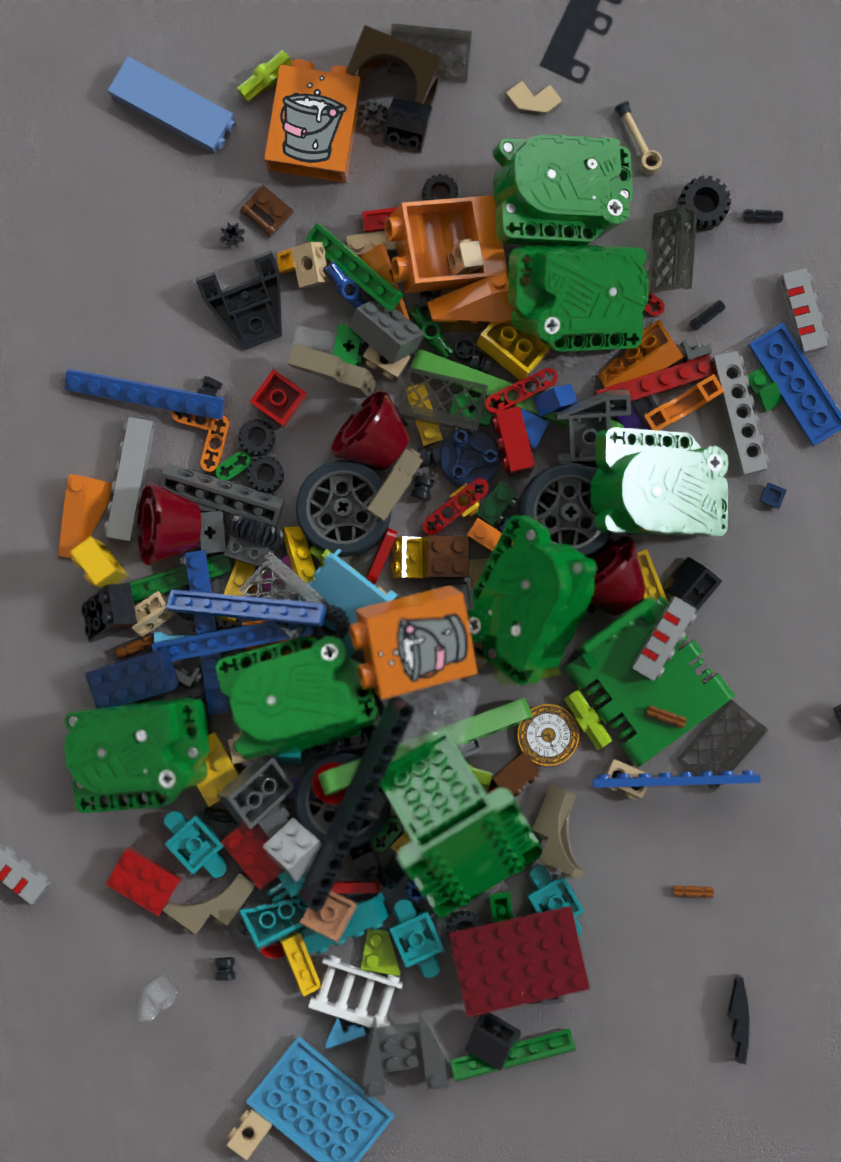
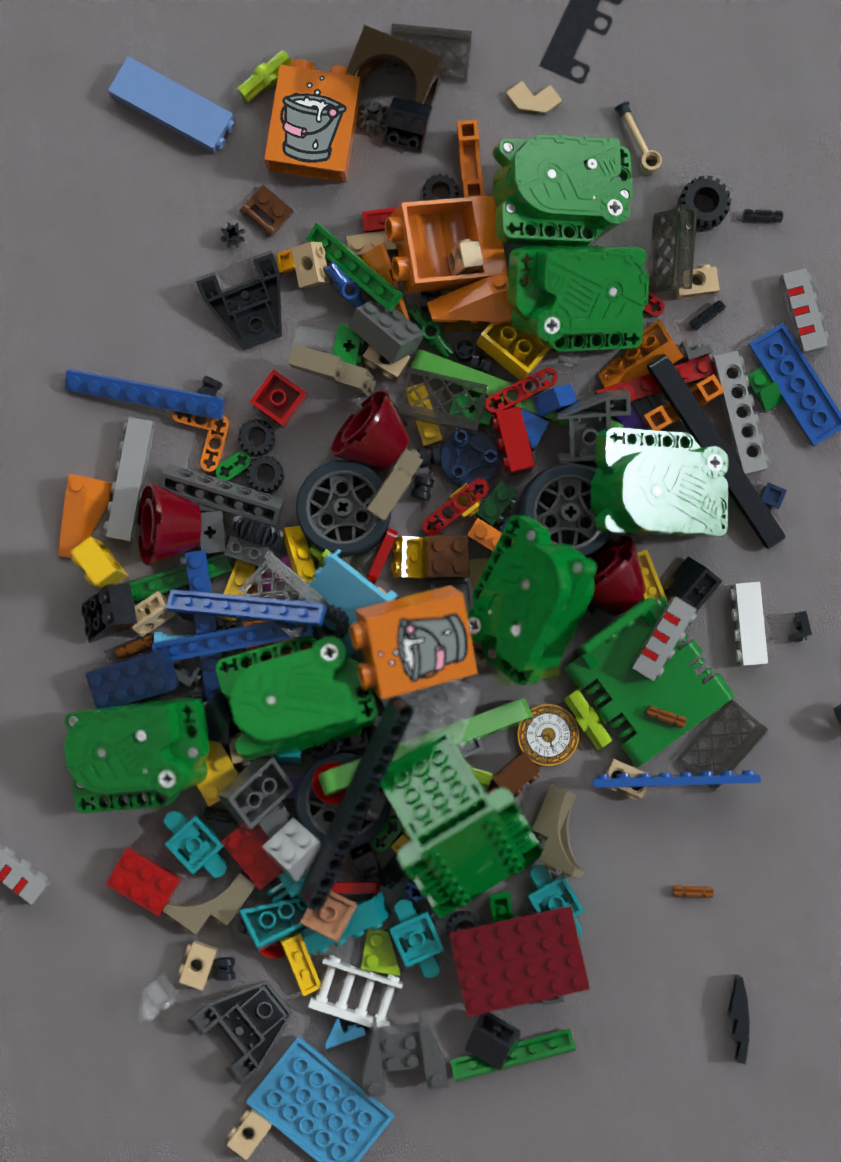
(194, 977): none -> tan brick
(219, 718): none -> black slope
(250, 1021): none -> black wedge
(470, 158): none -> orange arch
(706, 436): none -> black beam
(709, 283): none -> tan brick
(749, 623): none -> white brick
(802, 623): none -> black bracket

